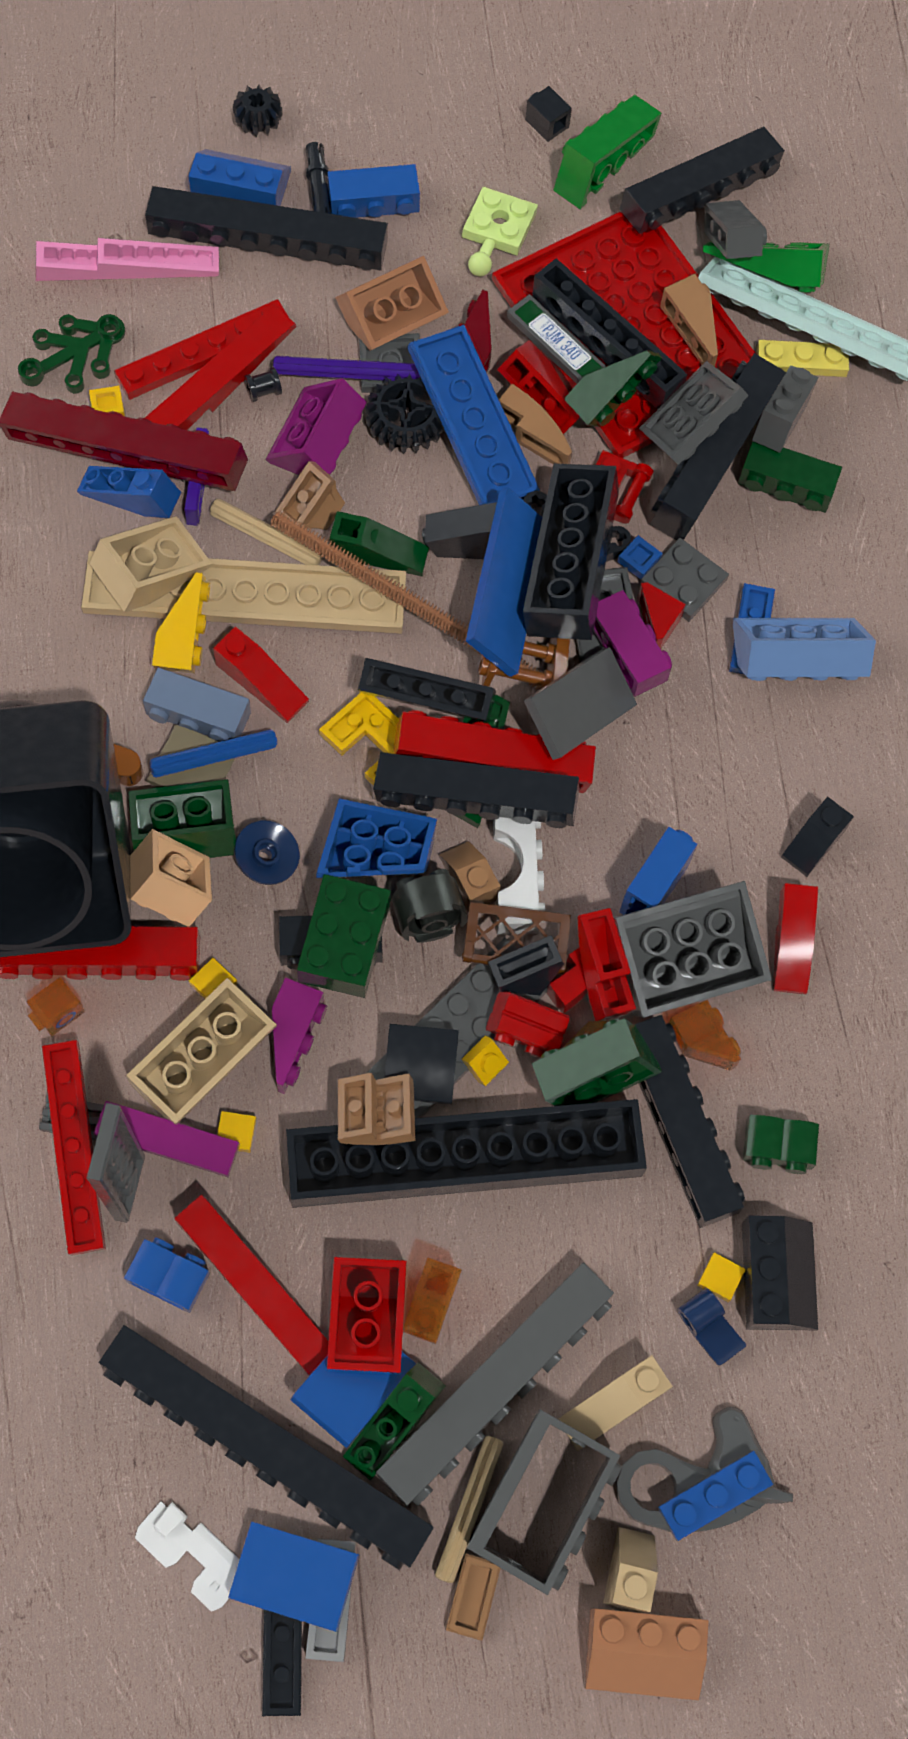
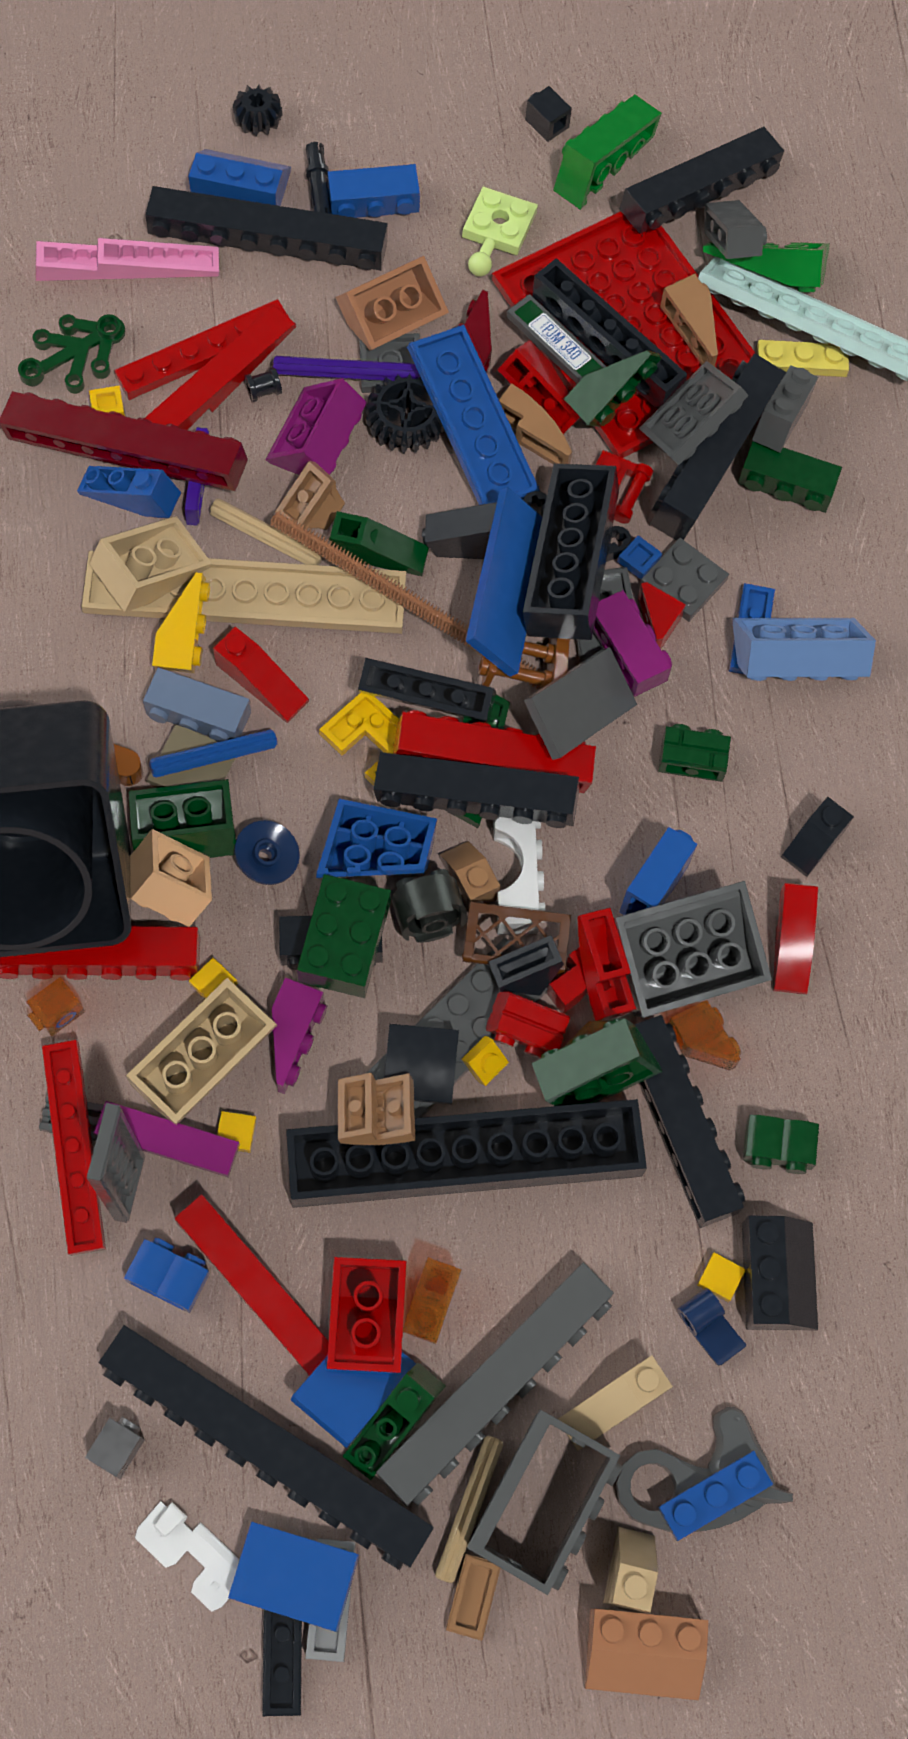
(115, 1446): none -> flat silver brick
(694, 753): none -> dark green brick

